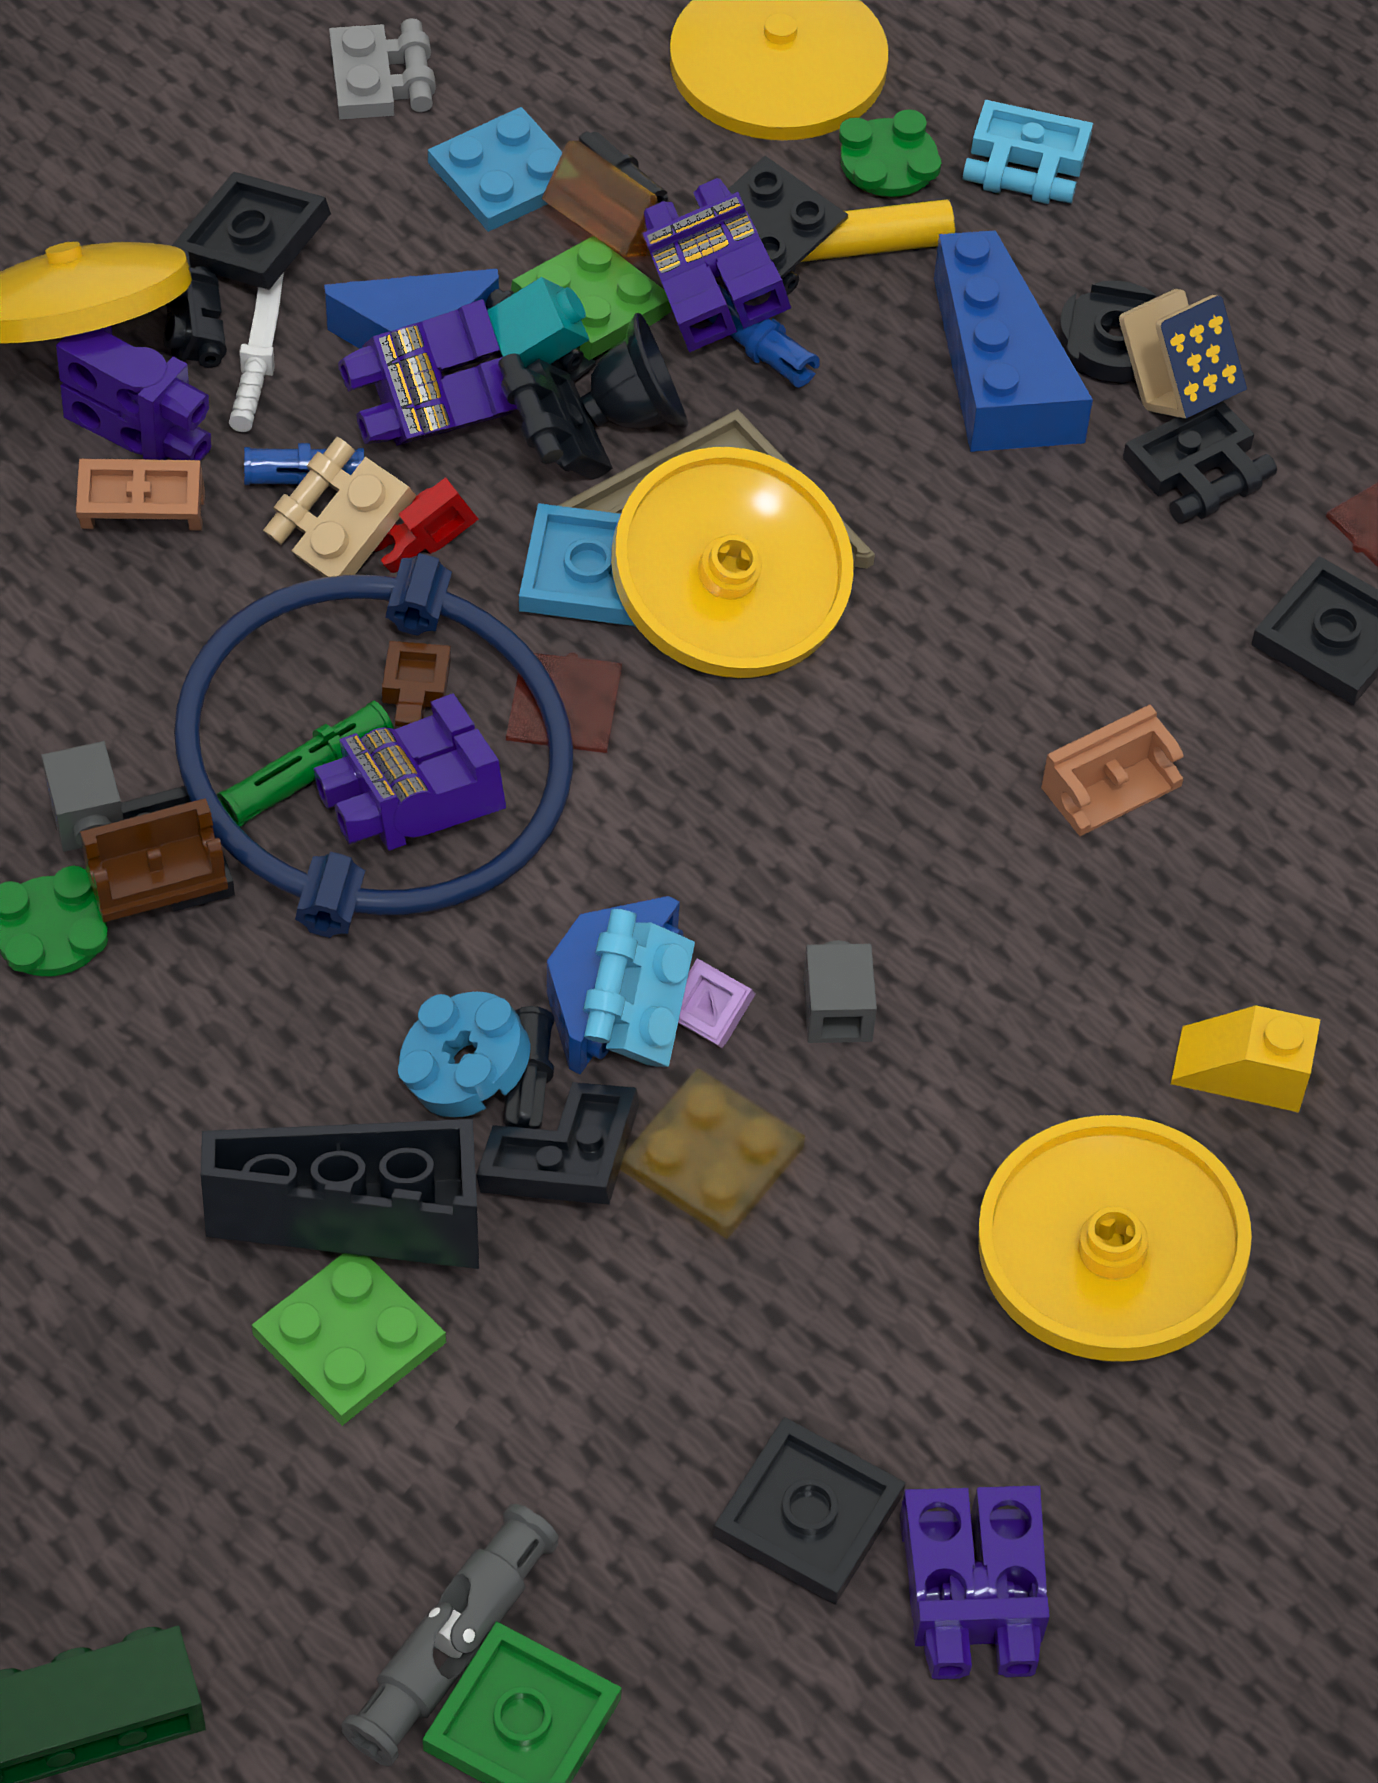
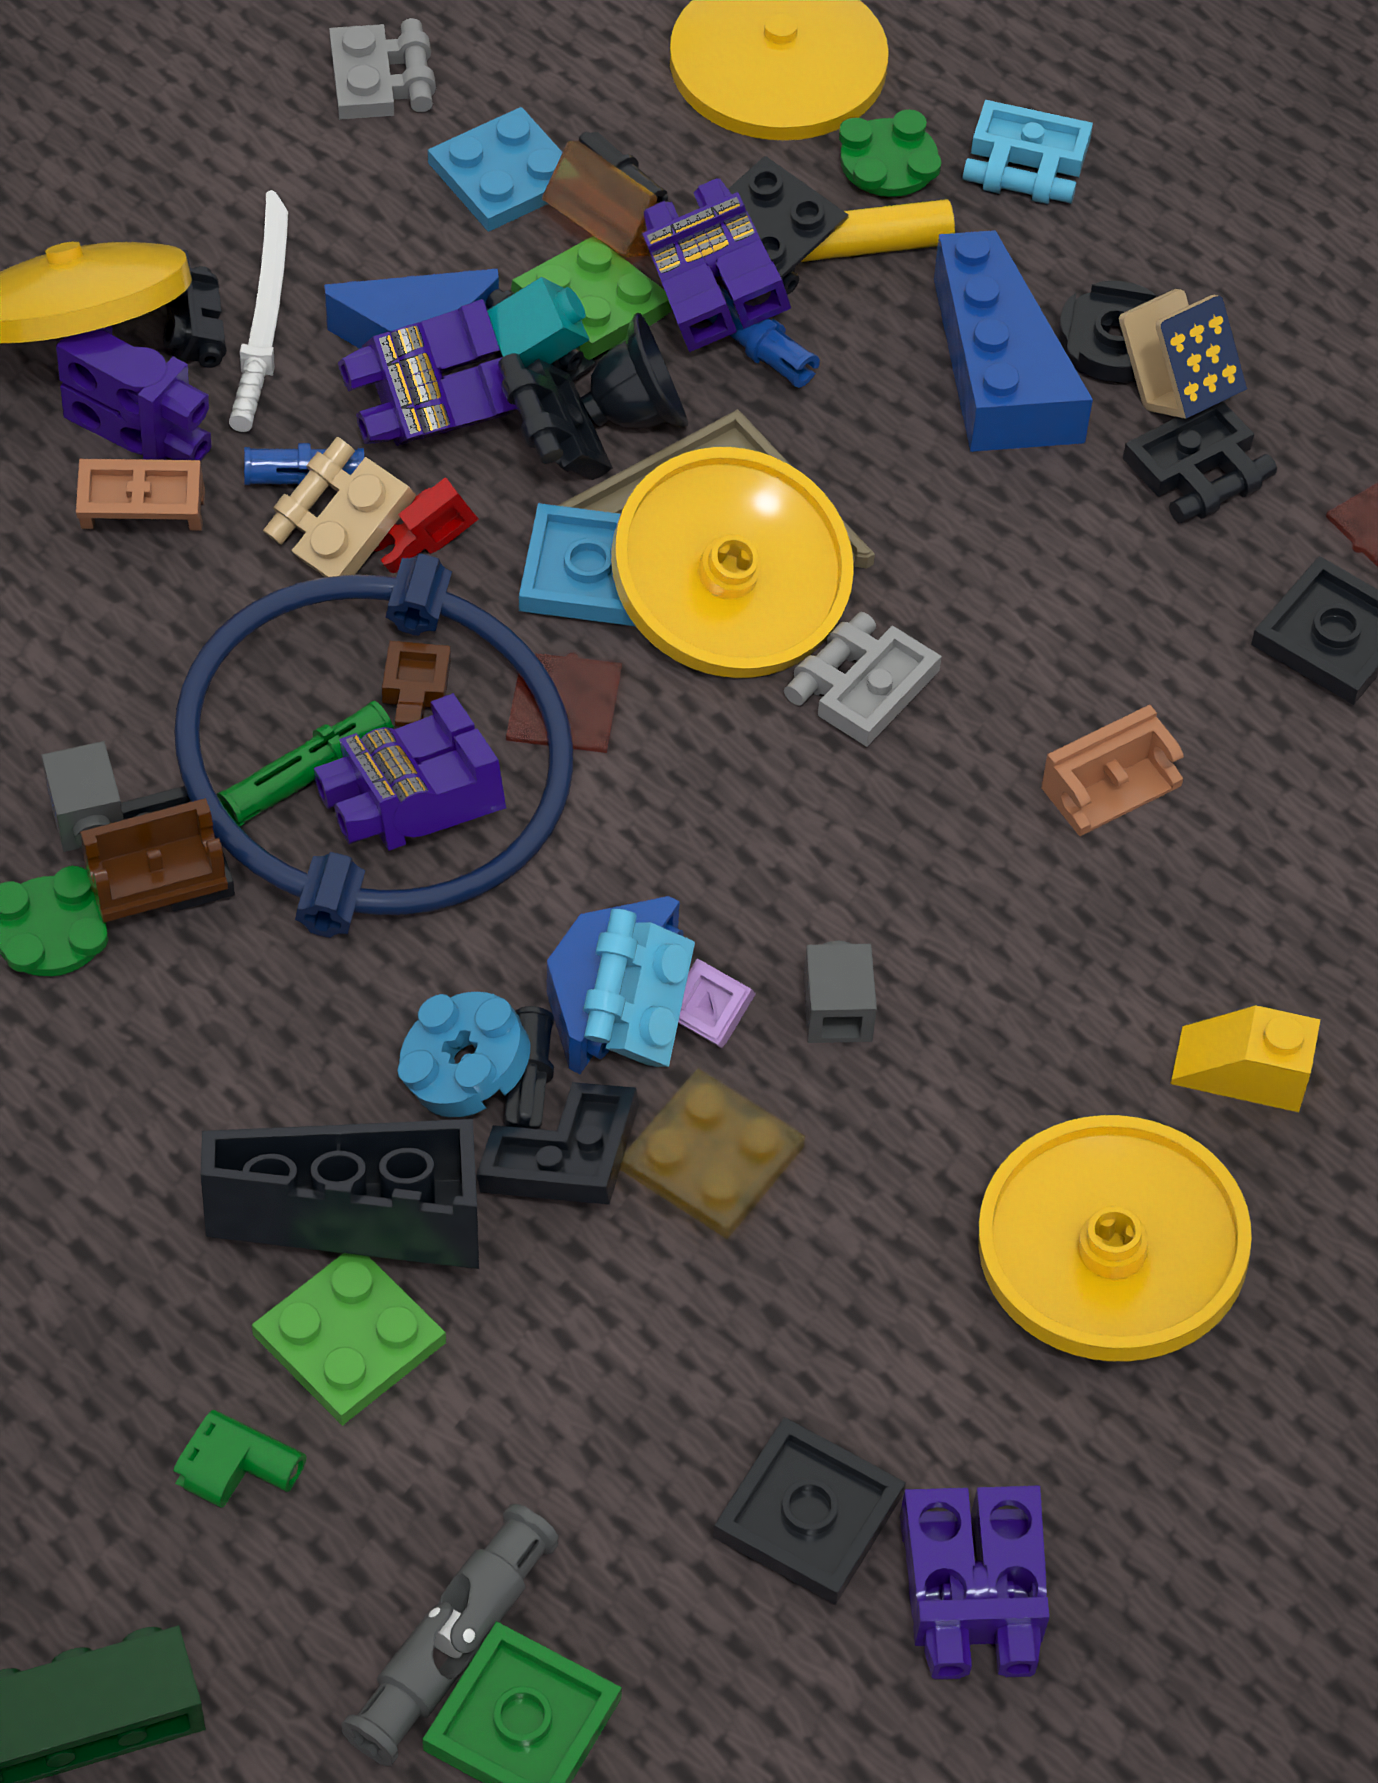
(227, 1450): none -> green piece
(253, 229): black plate -> none
(874, 688): none -> light grey plate

